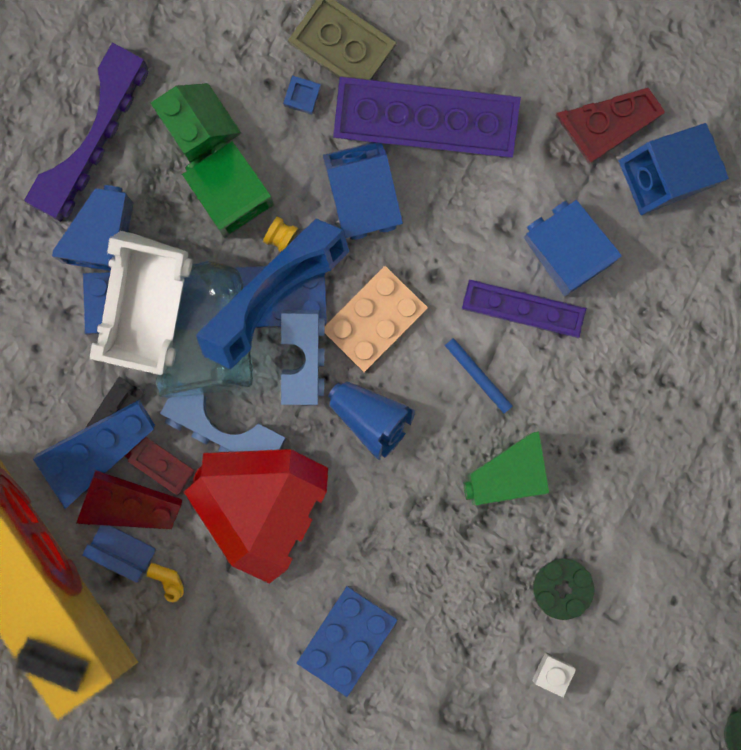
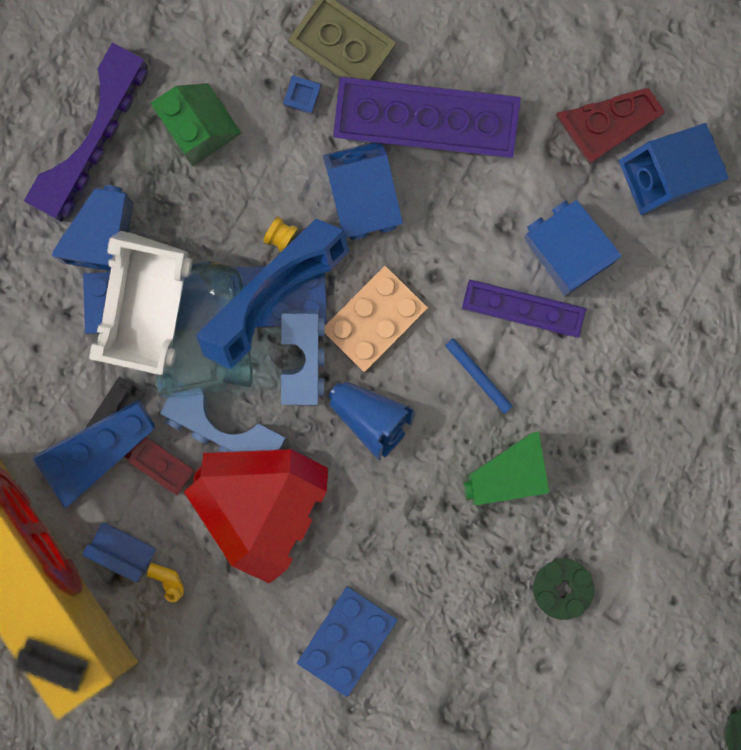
(127, 504): dark red wing -> none
(227, 188): green slope -> none
(553, 675): white brick -> none

